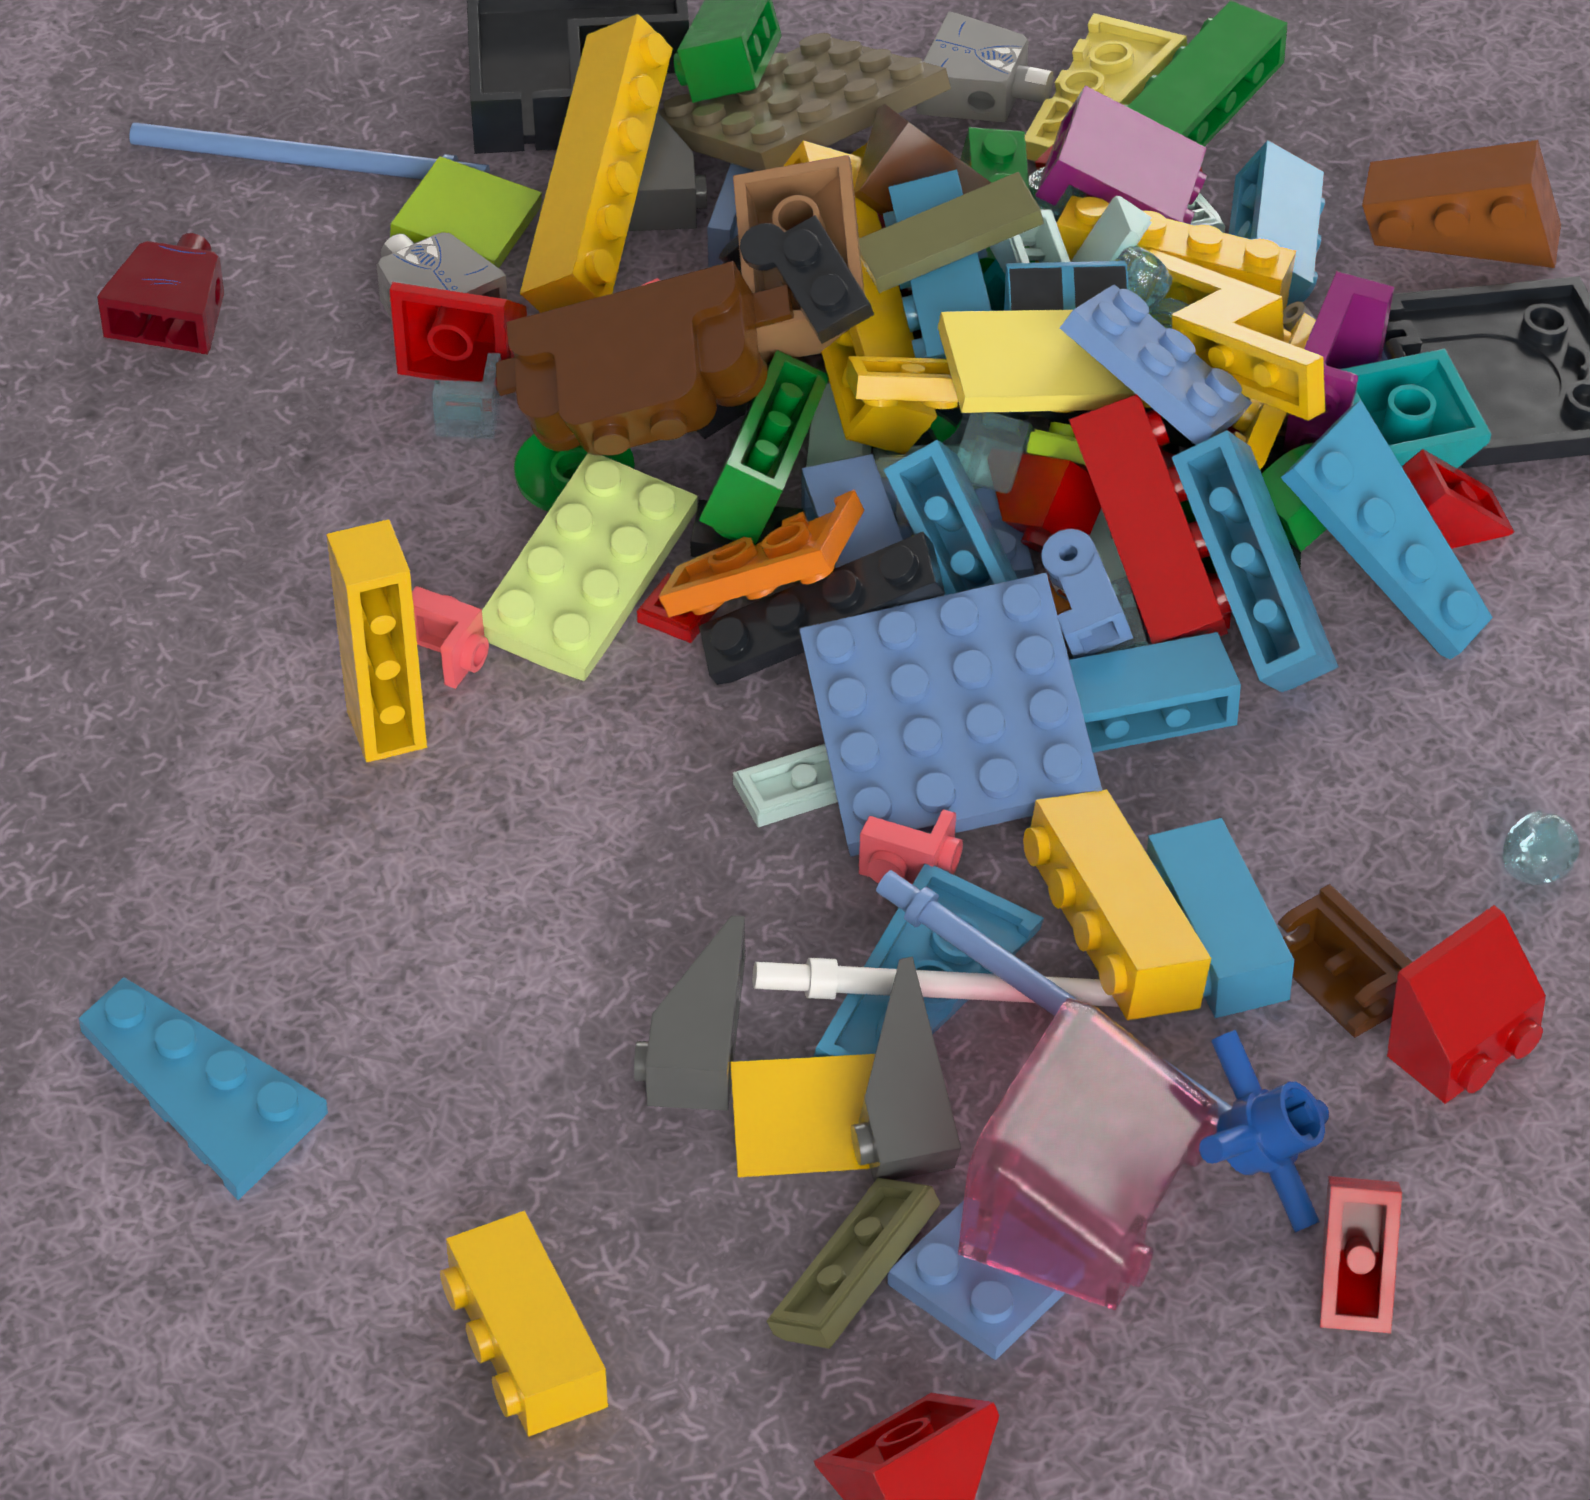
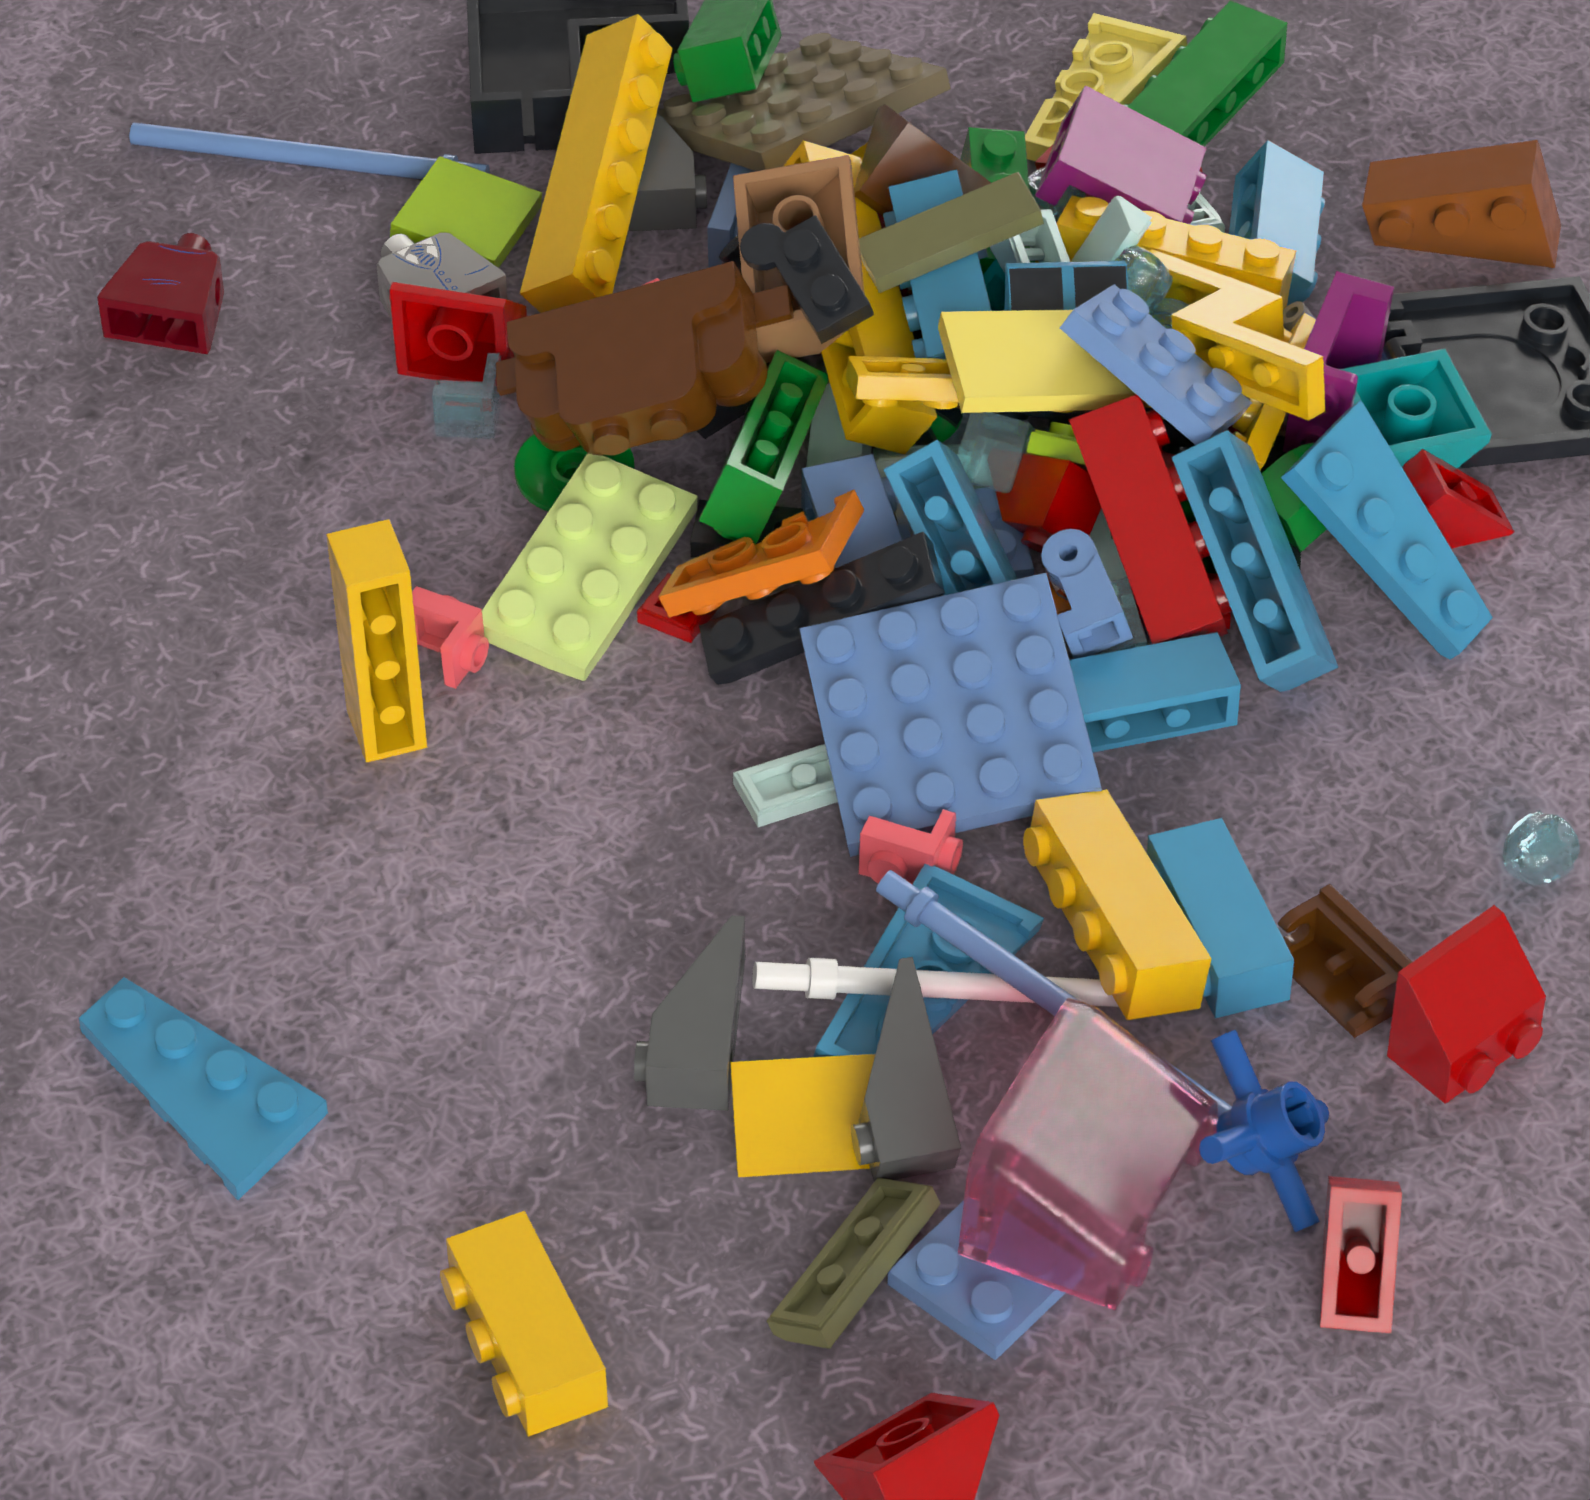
(984, 71): light grey torso -> none

